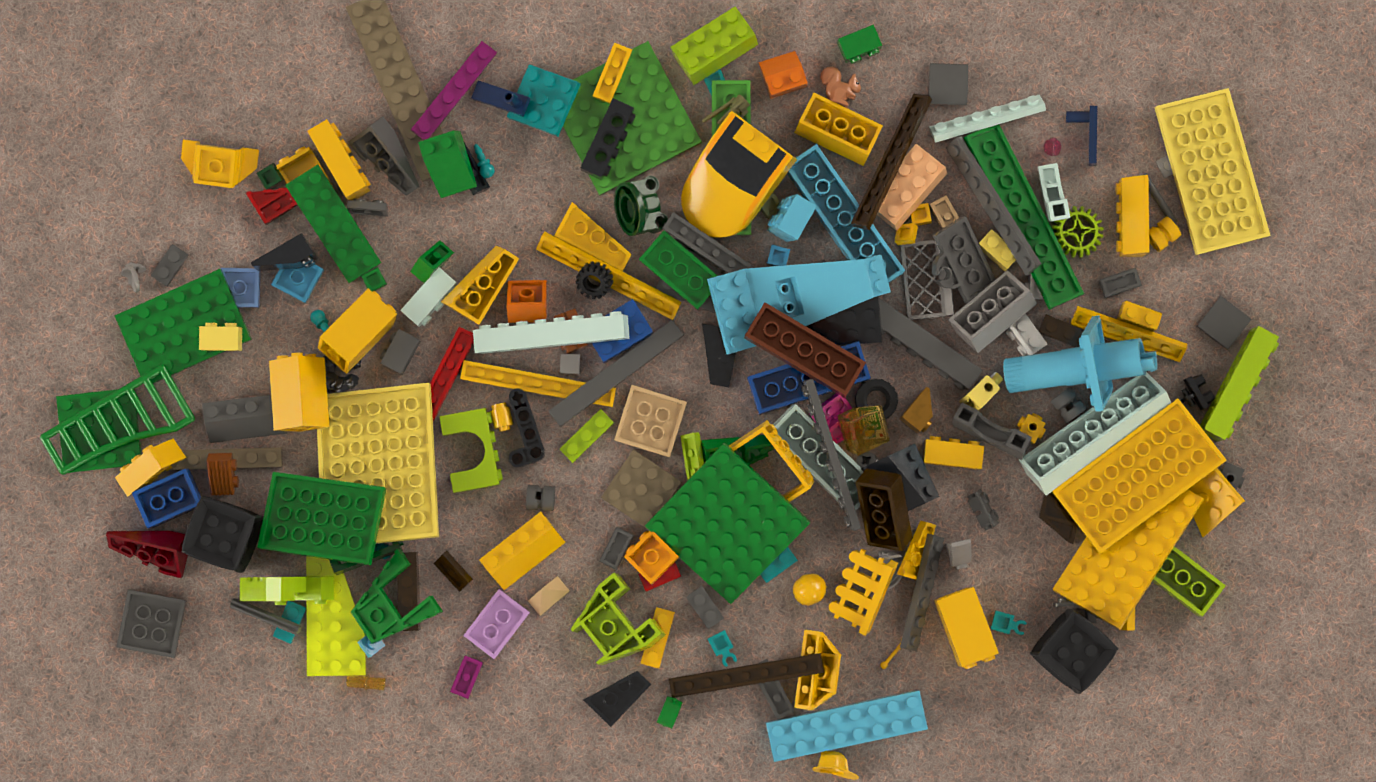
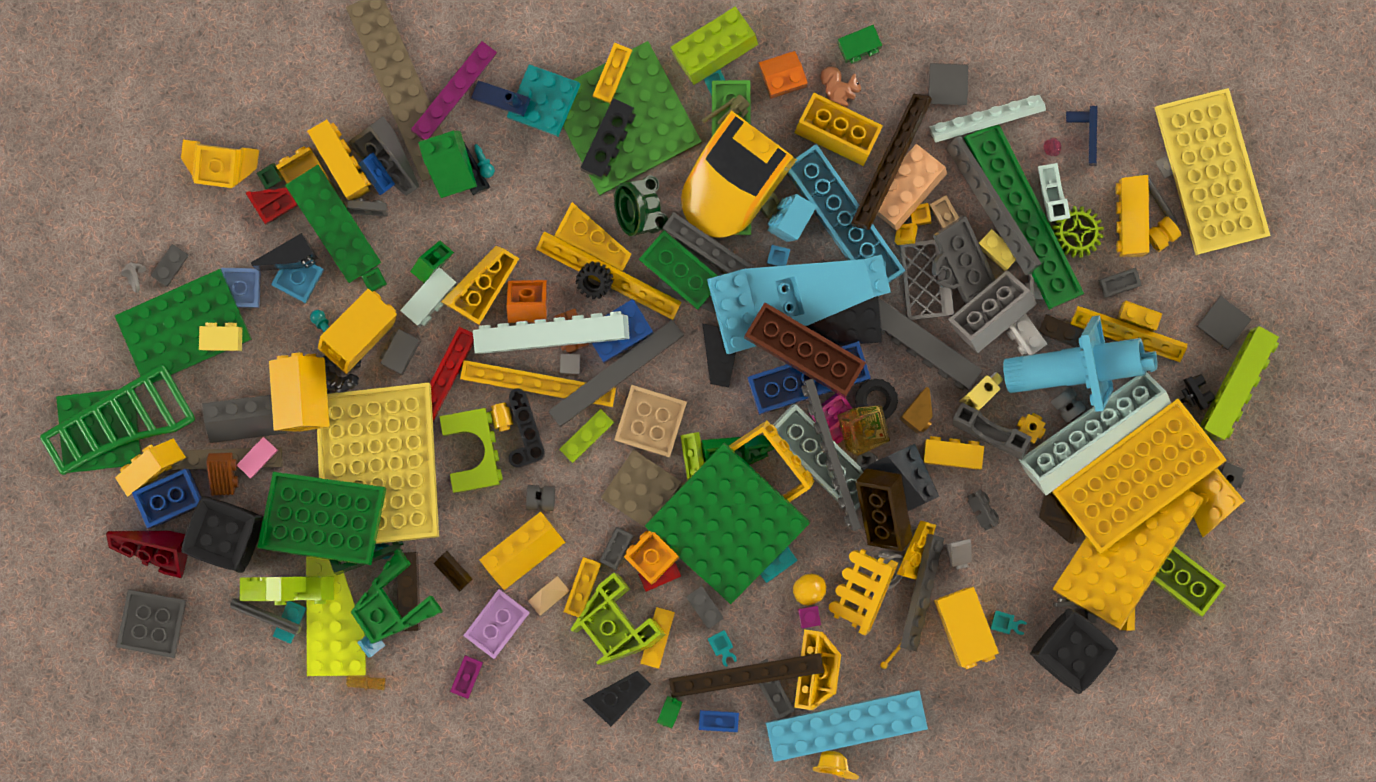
(257, 457): none -> bright pink tile
(376, 173): none -> blue plate
(582, 587): none -> yellow tile
(718, 721): none -> blue plate
(809, 617): none -> magenta brick

